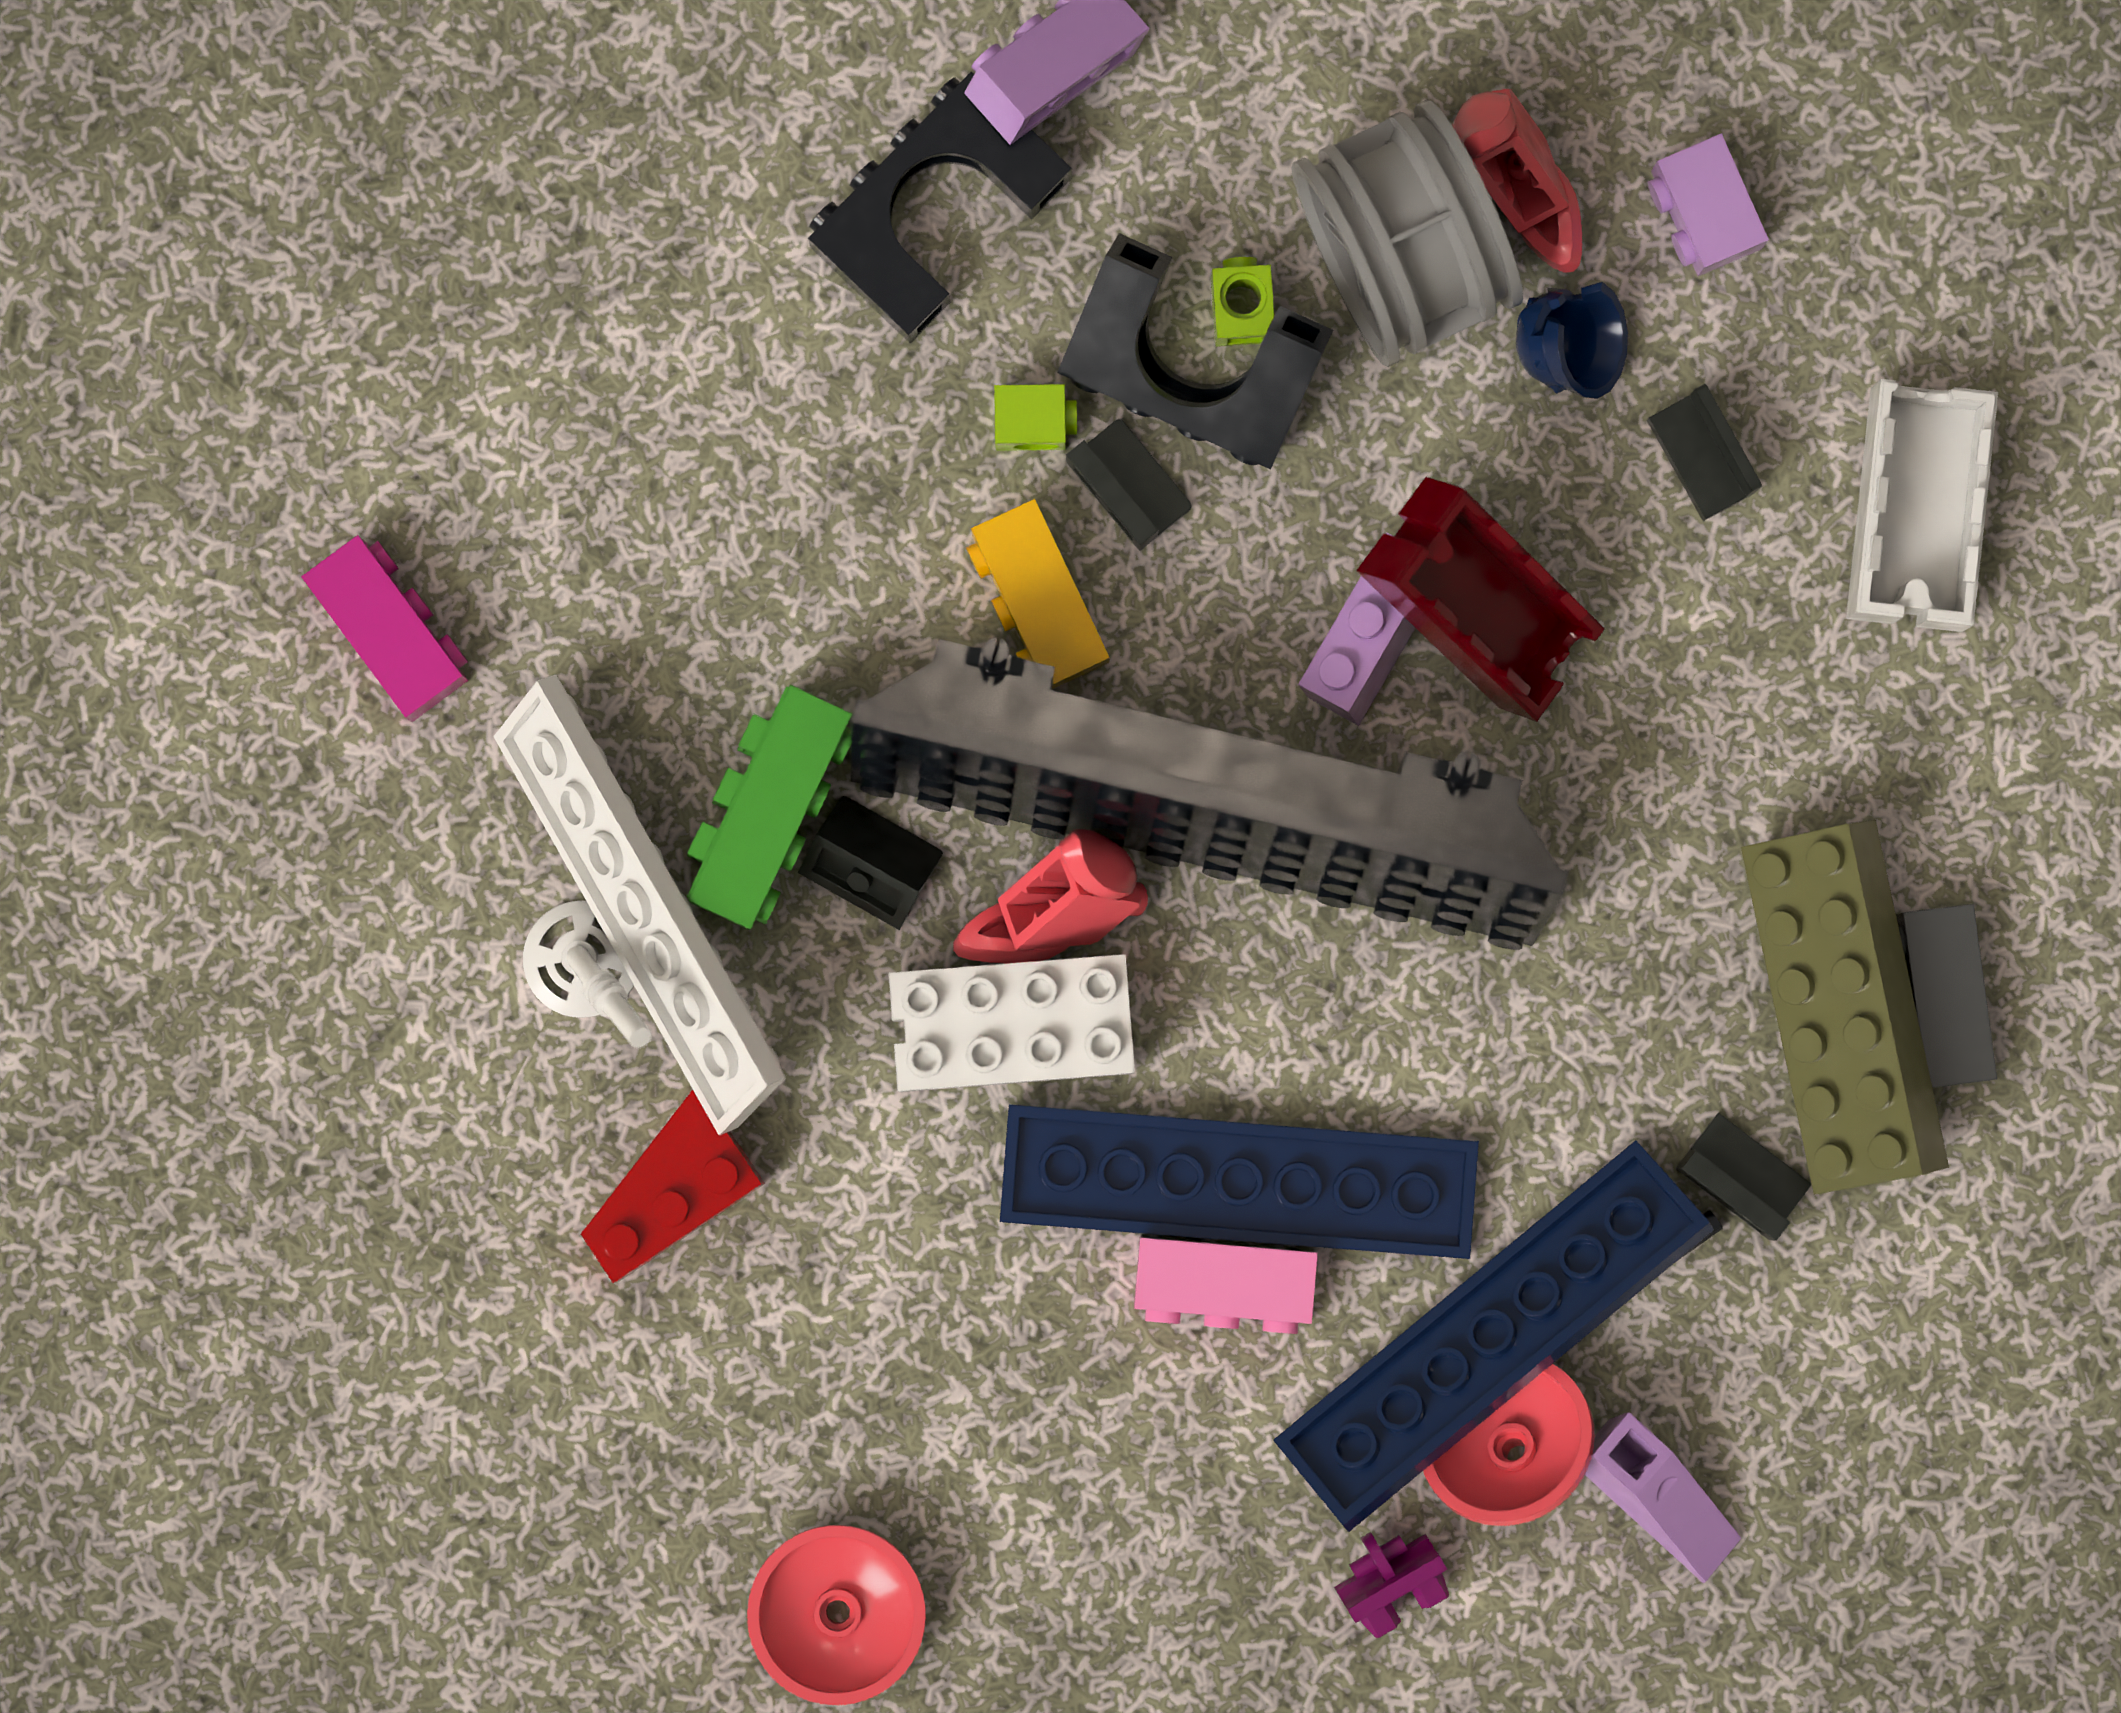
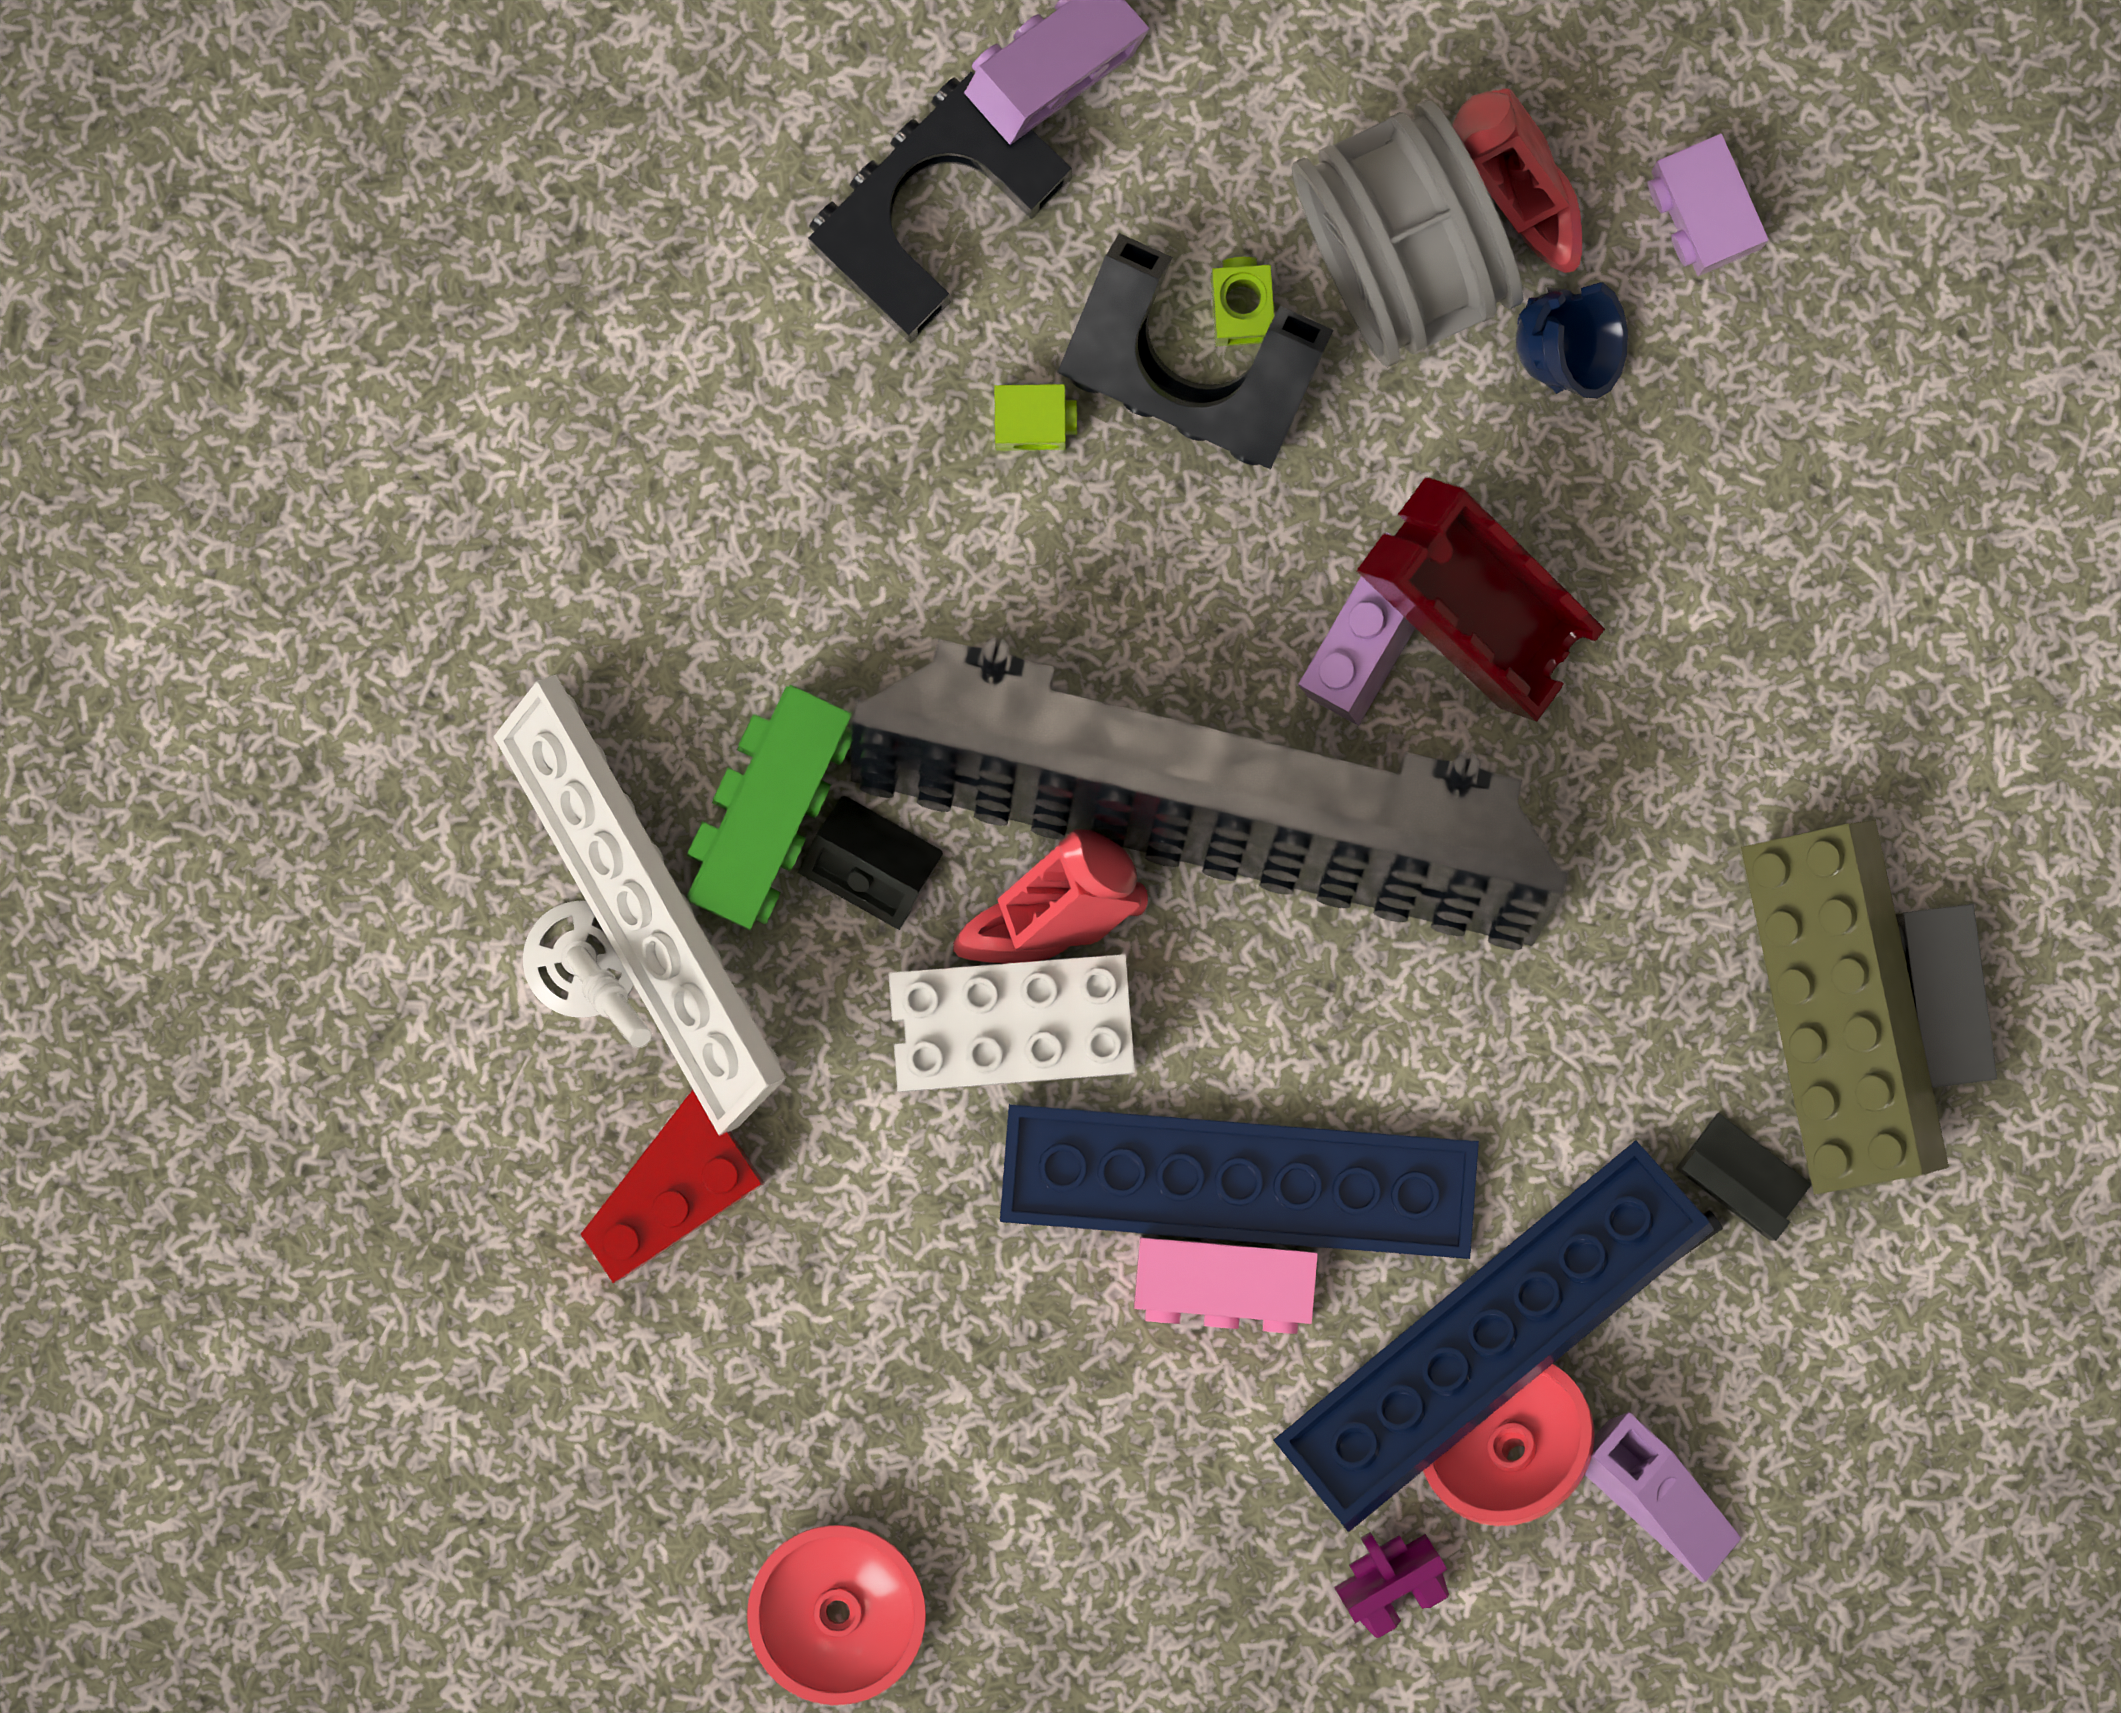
(387, 626): dark pink brick -> none
(1037, 593): yellow brick -> none
(1128, 483): pearl dark grey panel -> none
(1704, 453): pearl dark grey panel -> none
(1922, 505): white piece -> none

